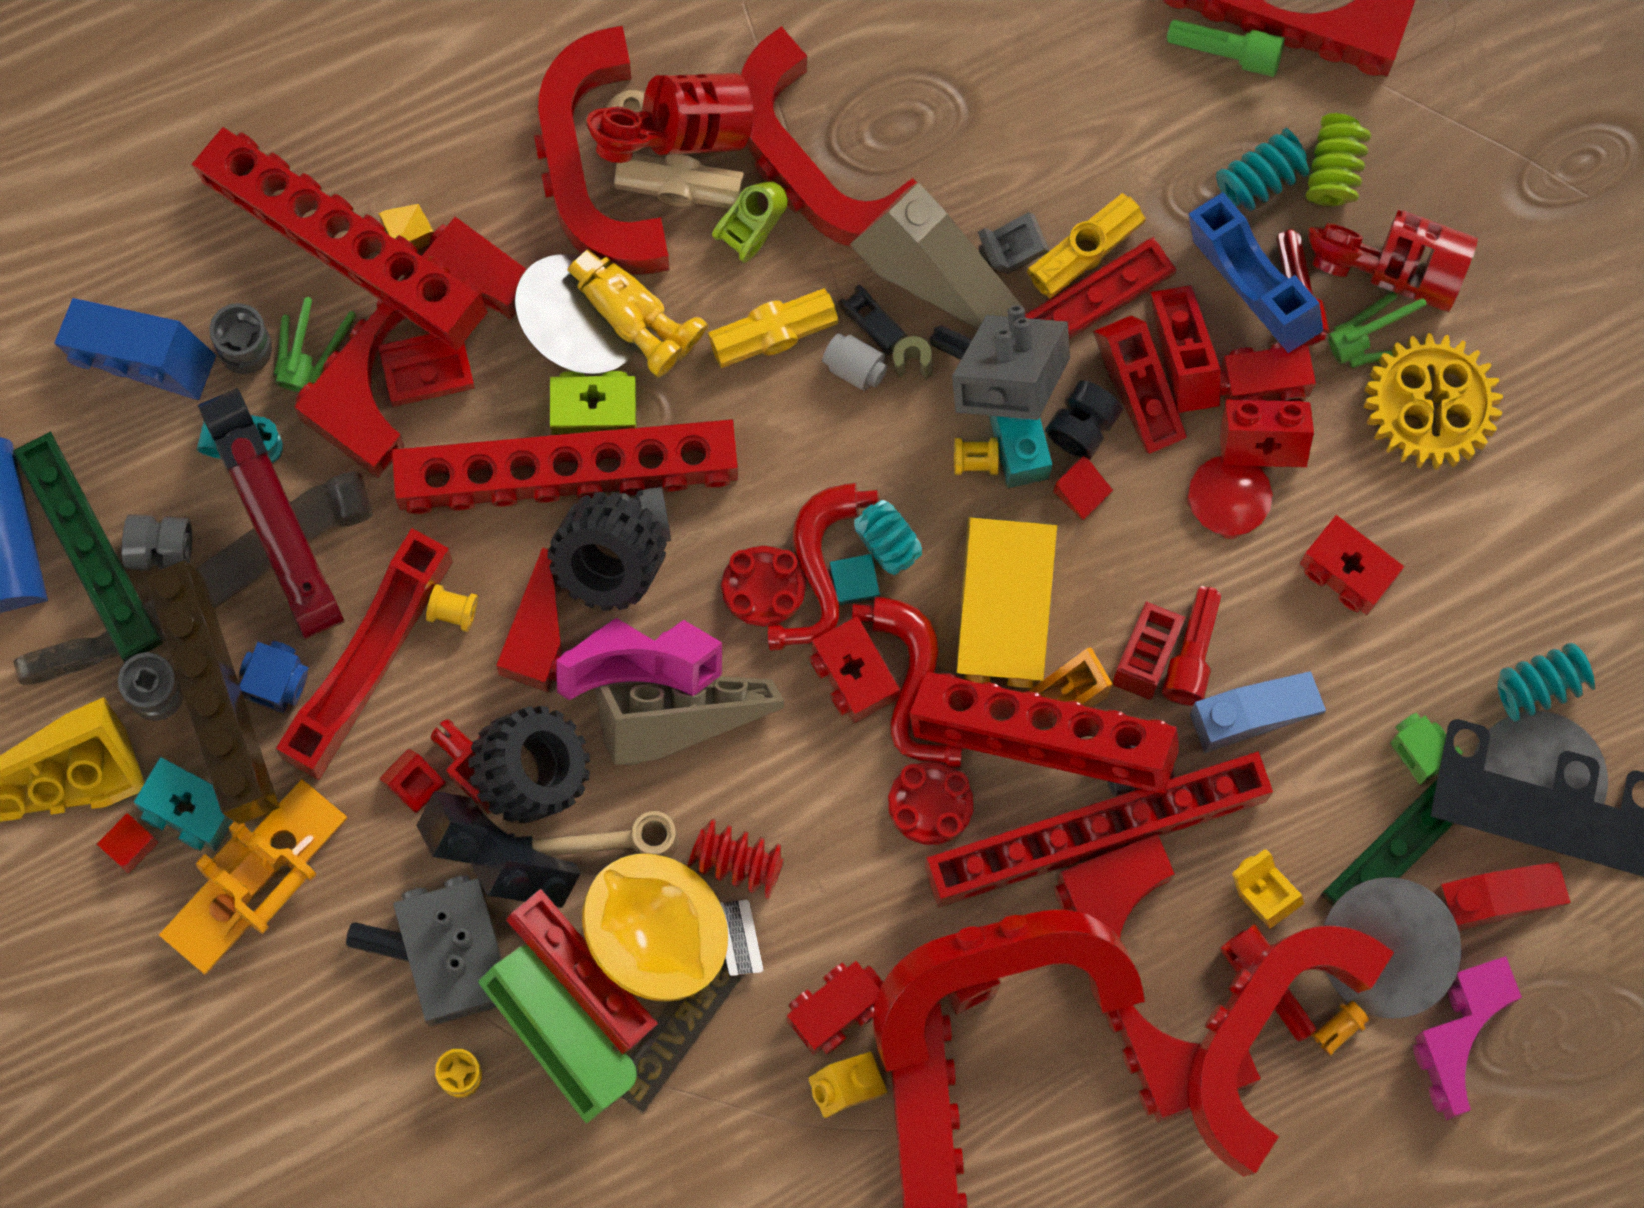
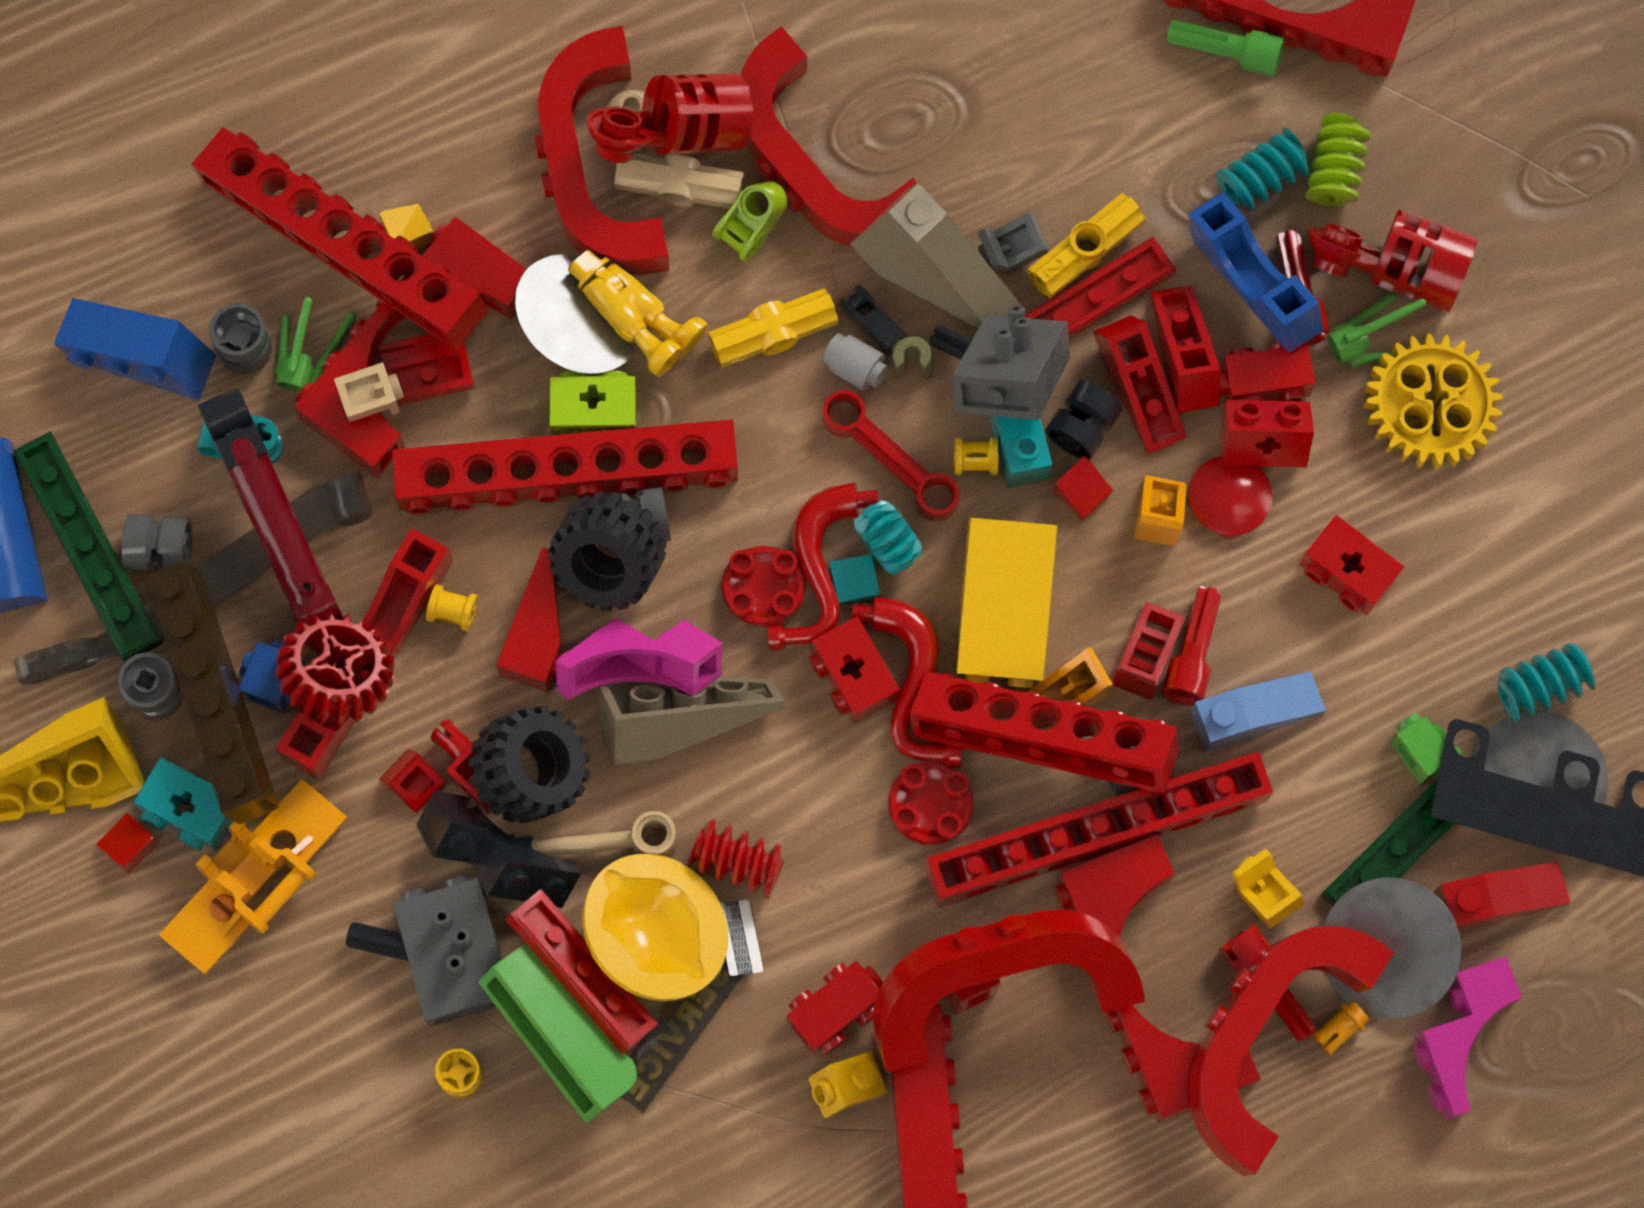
(328, 682): none -> red gear
(369, 392): none -> tan bracket
(890, 455): none -> red piece
(1161, 511): none -> light orange slope

